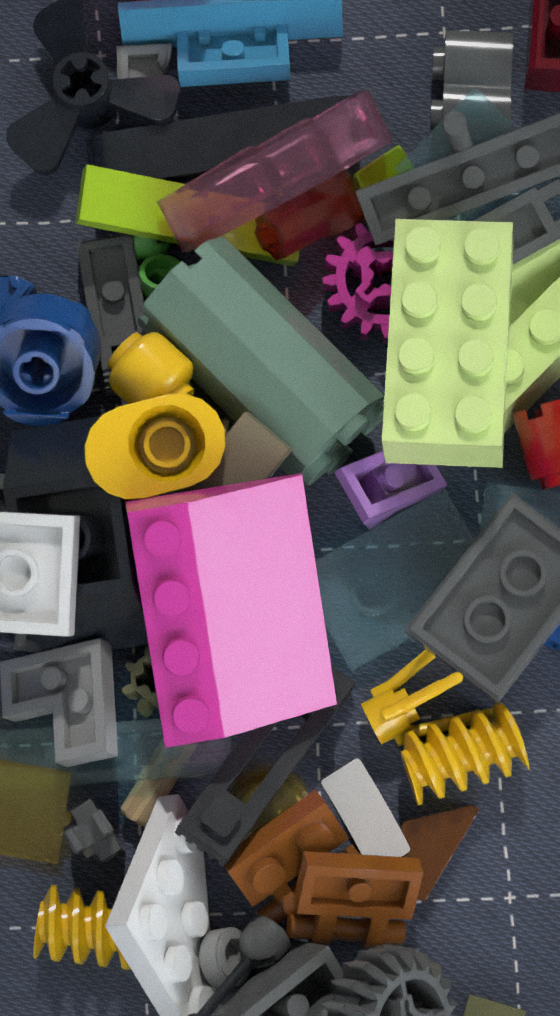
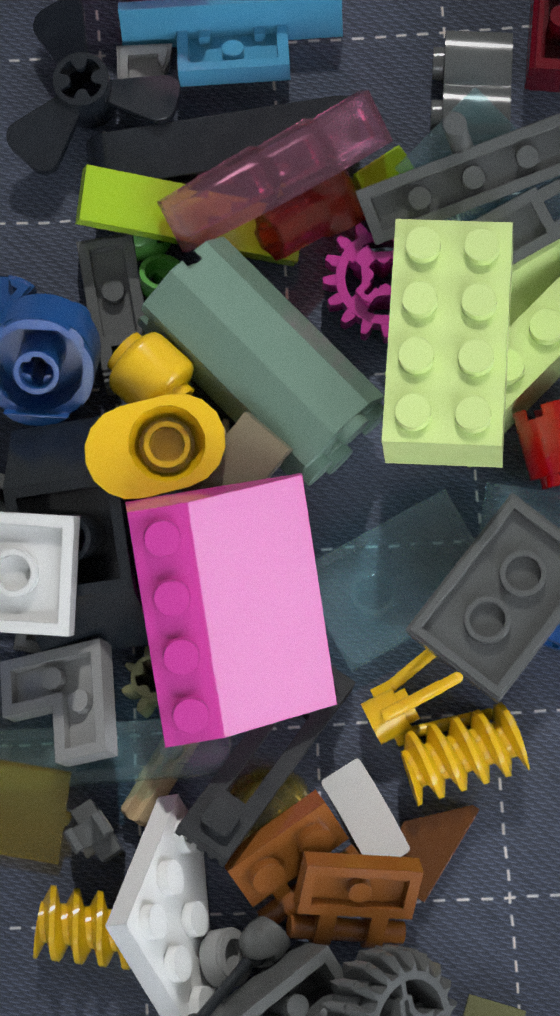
(383, 488): medium lavender slope -> none

